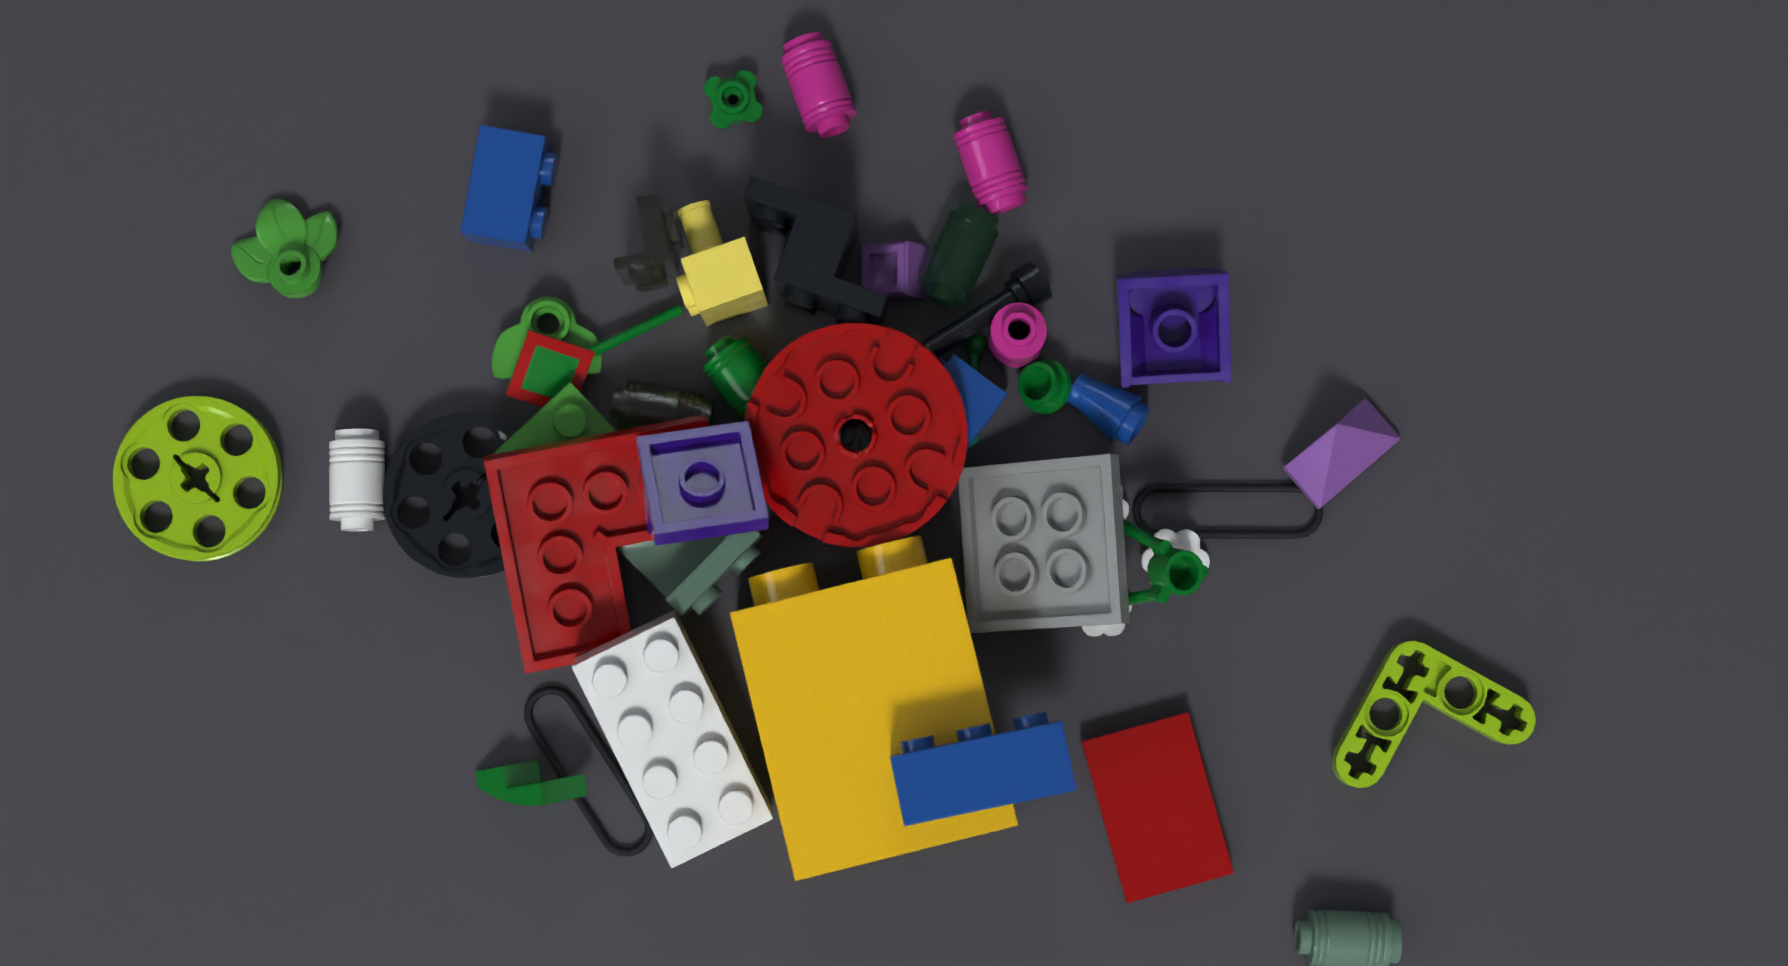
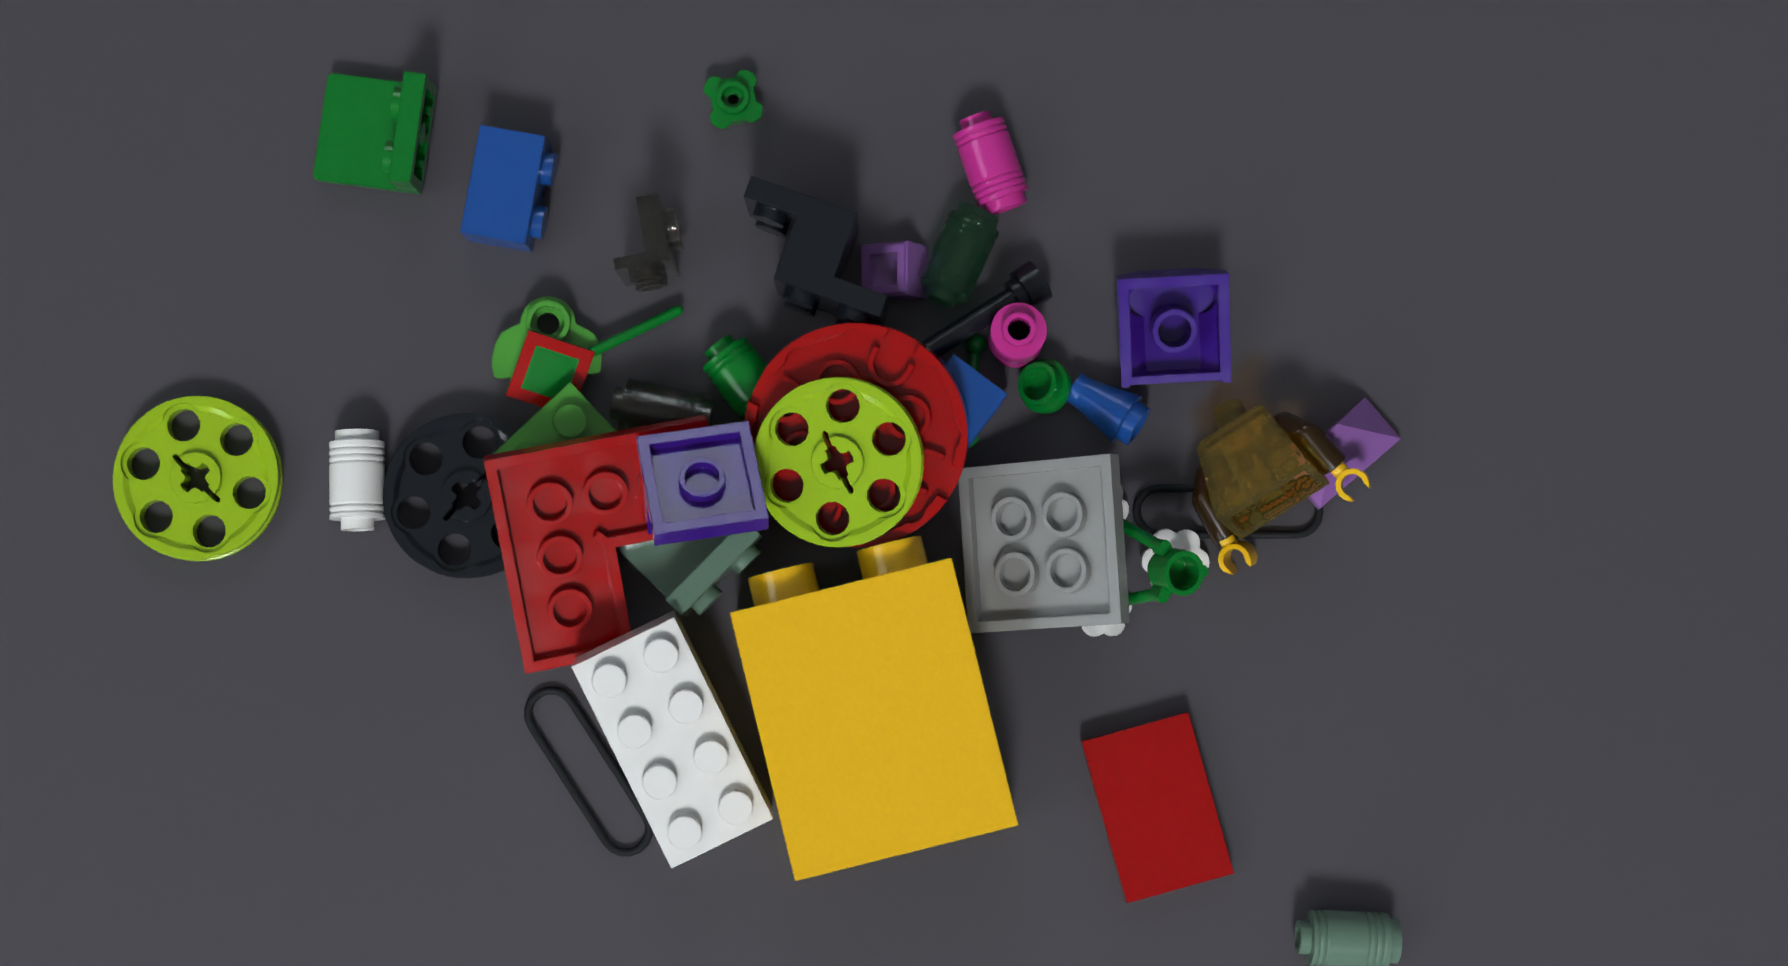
(281, 243): bright green plate -> none
(376, 132): none -> green bracket
(524, 785): green slope -> none
(718, 276): light yellow brick -> none
(818, 85): dark pink head -> none
(868, 463): none -> lime wedge
(982, 769): blue brick -> none
(1258, 471): none -> clear yellow torso
(1430, 690): lime beam -> none

